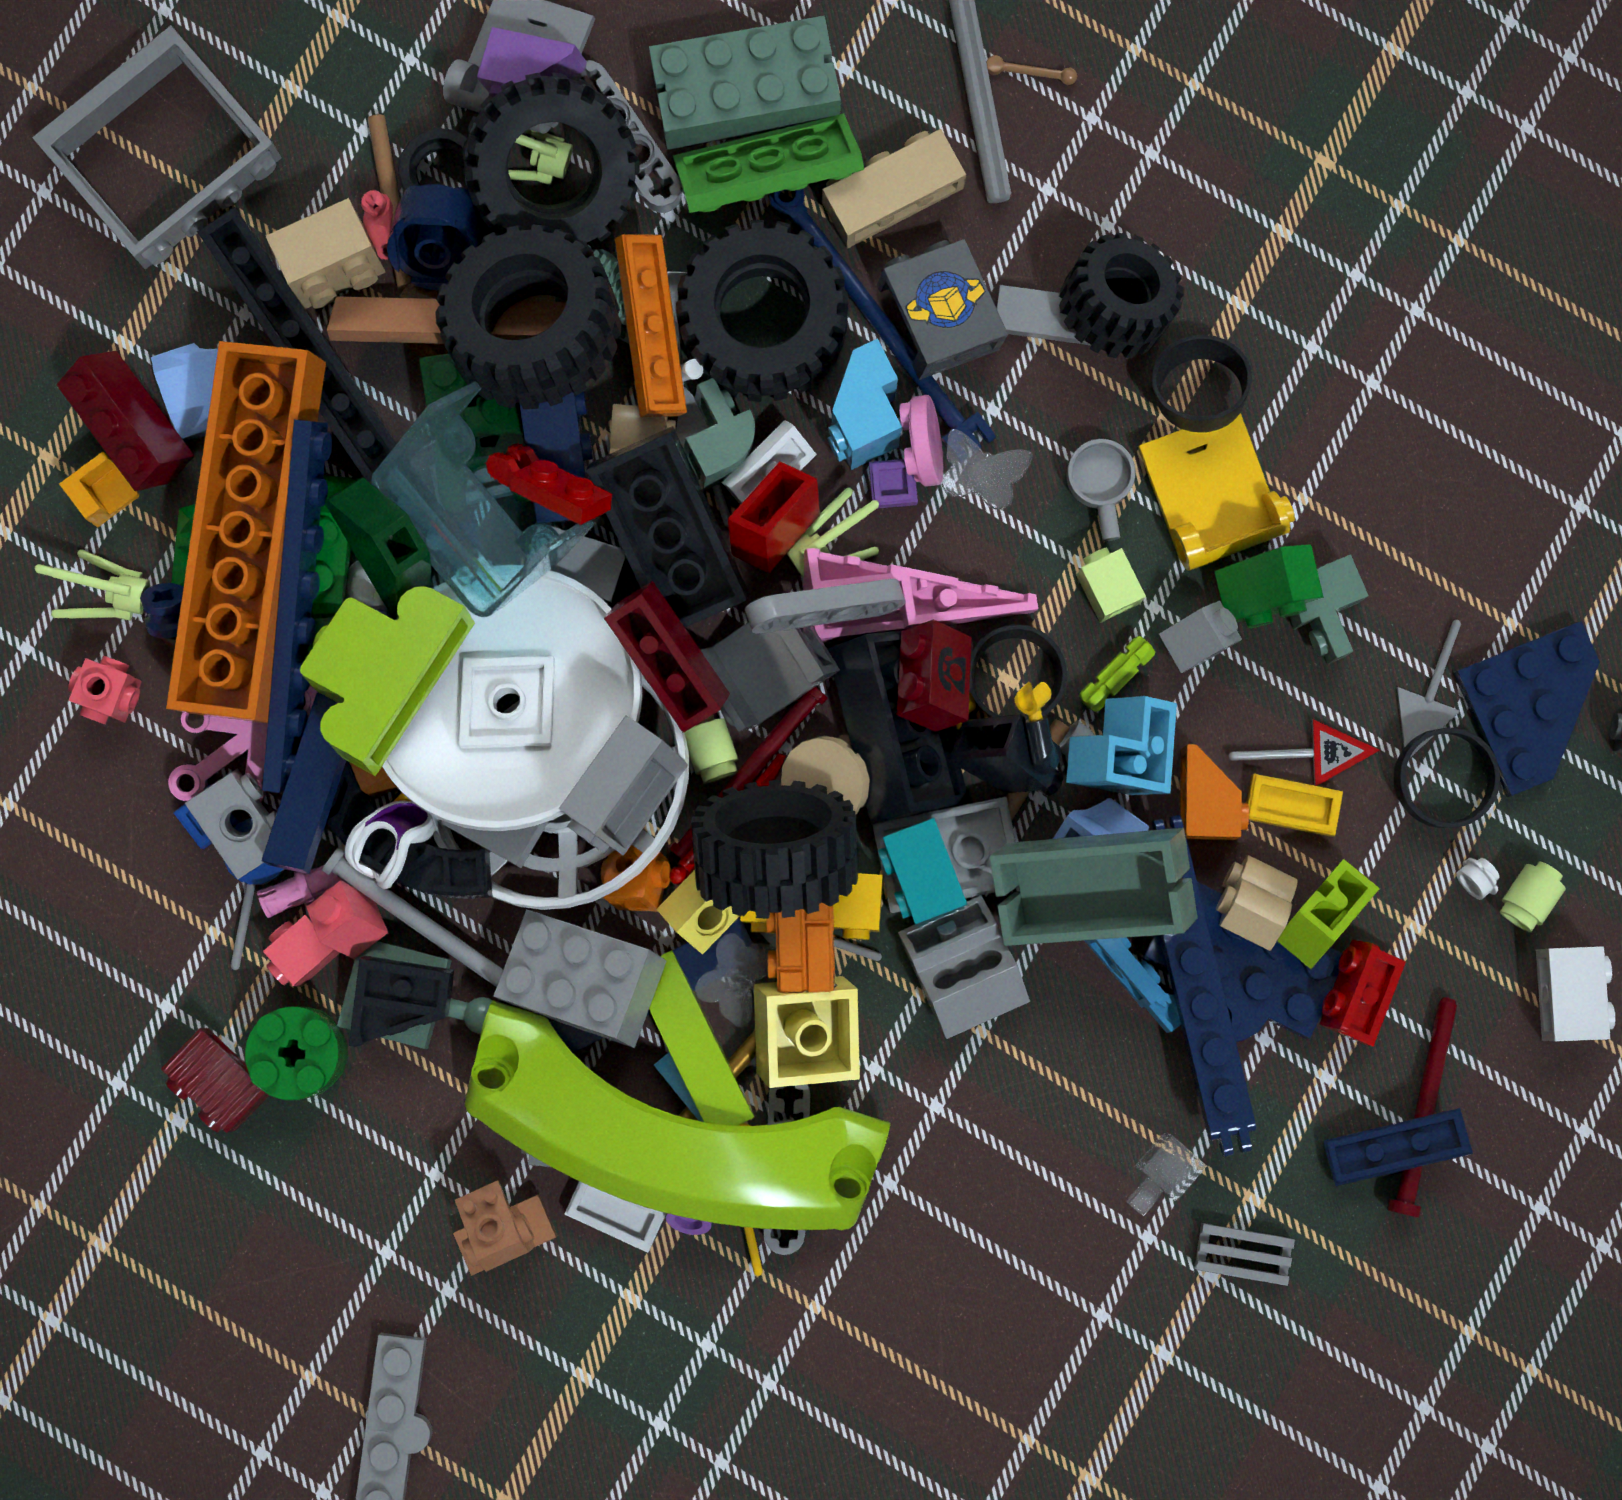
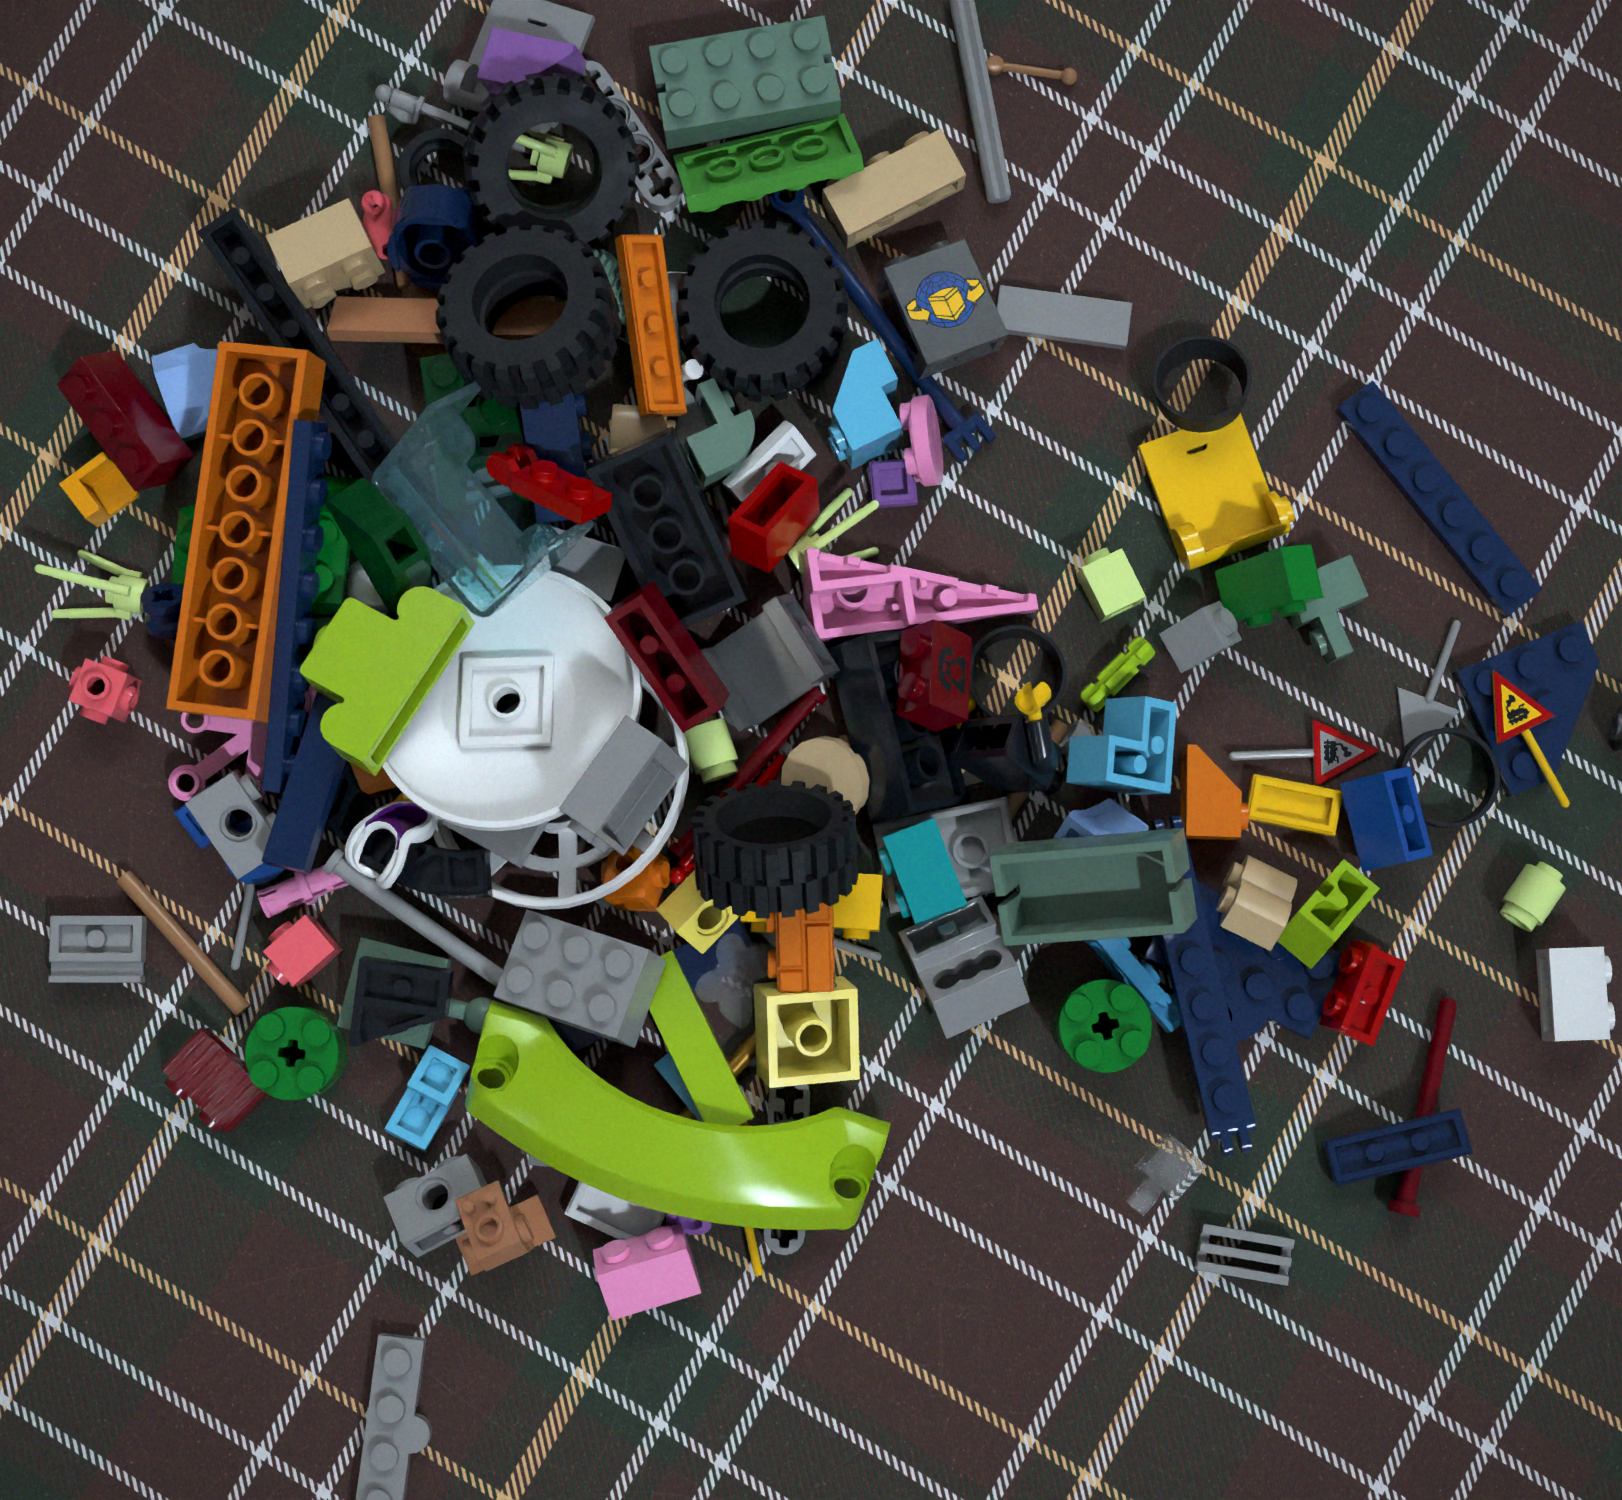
(97, 949): none -> light grey plate
(118, 93): light grey window -> none
(183, 943): none -> medium nougat bar
(346, 920): coral brick -> none
(407, 109): none -> light grey sword
(413, 1200): none -> light grey brick
(427, 1098): none -> medium azure slope
(646, 1271): none -> bright pink brick
(824, 605): light grey beam -> none
(981, 472): clear animal -> none
(1100, 478): light grey piece -> none
(1124, 1041): none -> green brick
(1138, 274): black tyre -> none
(1386, 819): none -> blue brick
(1438, 500): none -> dark blue plate
(1478, 877): white plate -> none
(1516, 714): none -> piece

